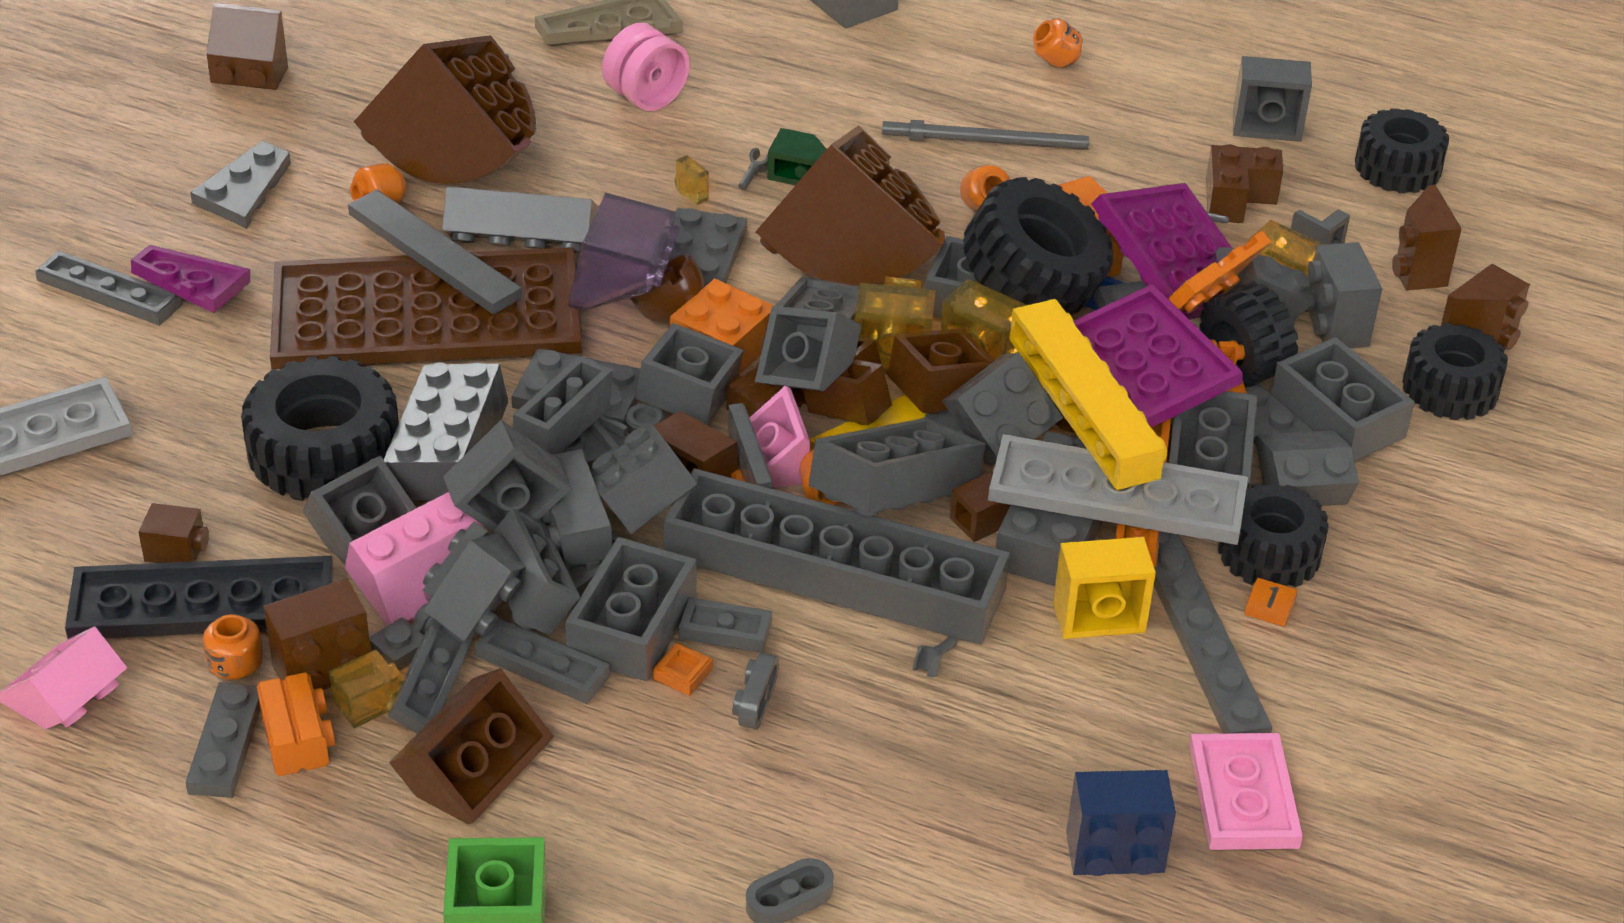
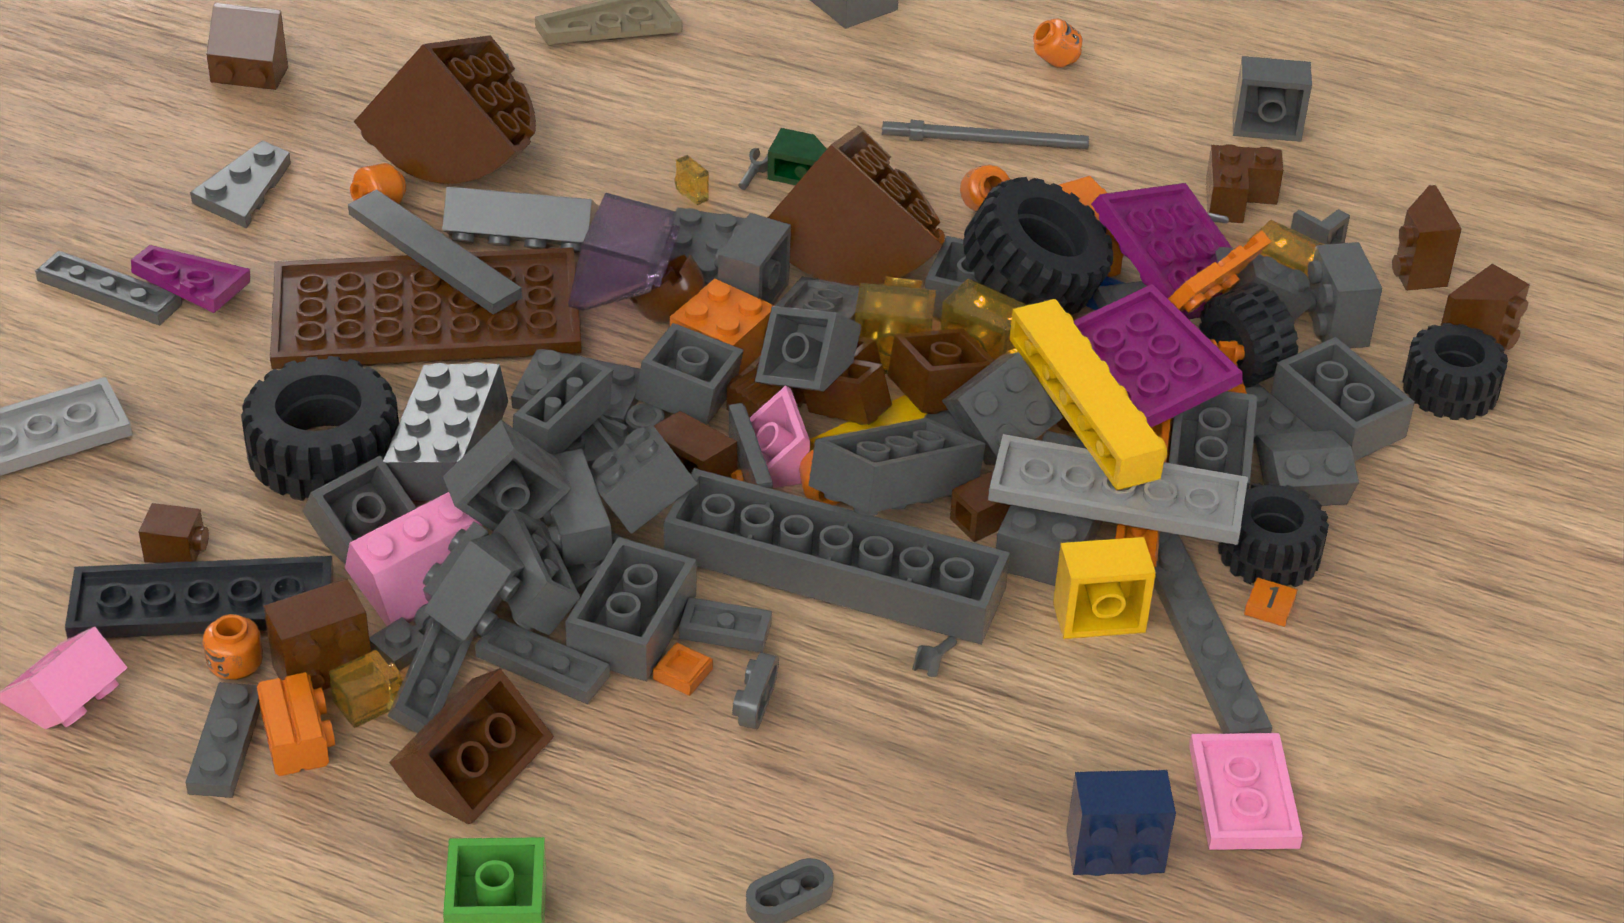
(645, 66): bright pink wheel -> none
(757, 258): none -> dark grey brick
(1401, 150): black tyre -> none

